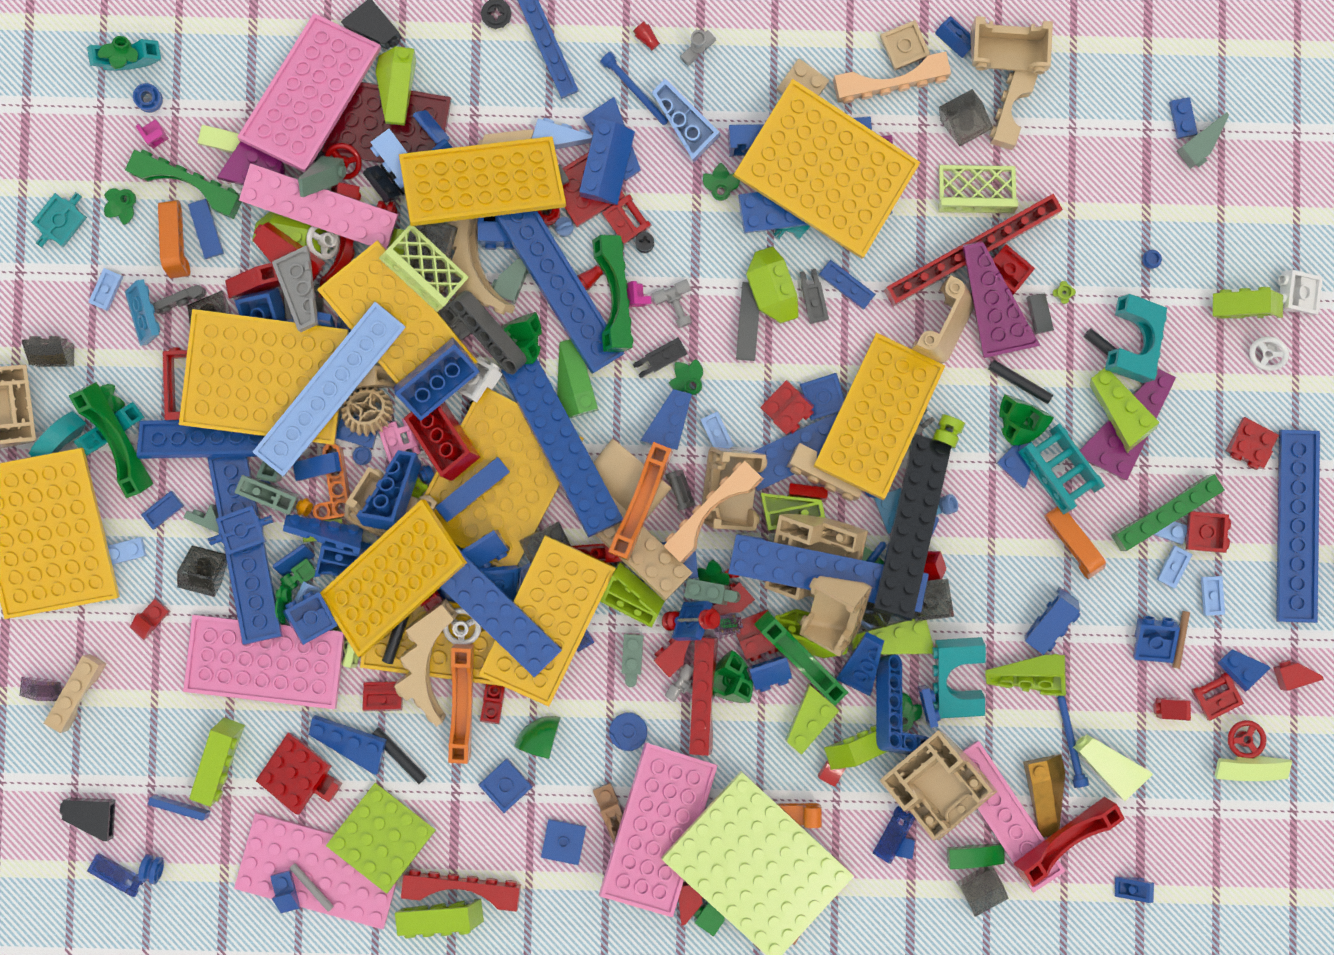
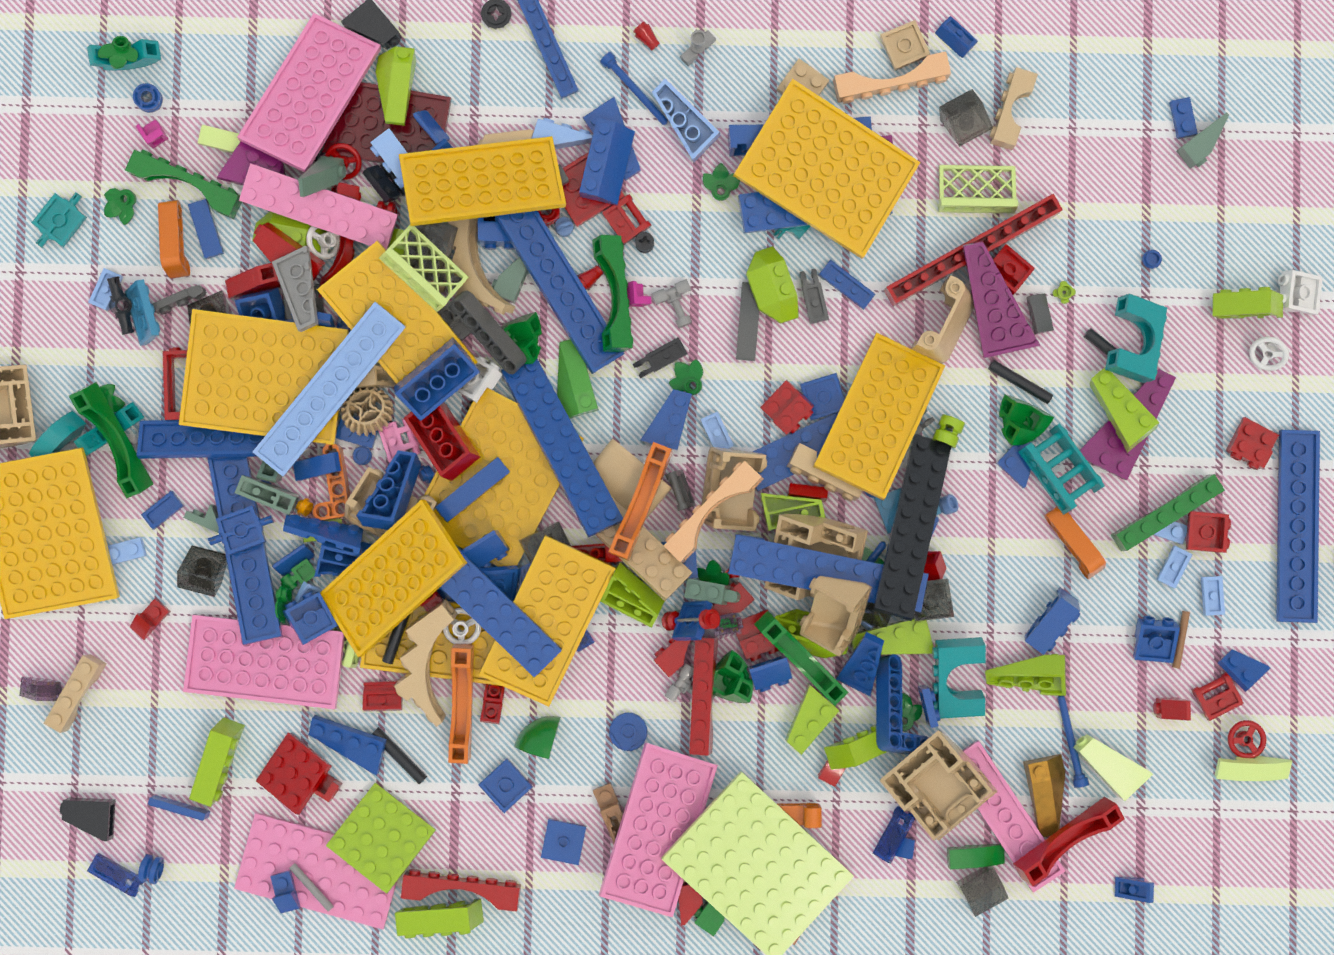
(49, 352): clear smoke slope -> none
(118, 295): none -> black pin
(422, 488): lime plate -> none
(632, 658): sand green brick -> none
(1011, 46): tan windscreen -> none
(1294, 675): red slope -> none

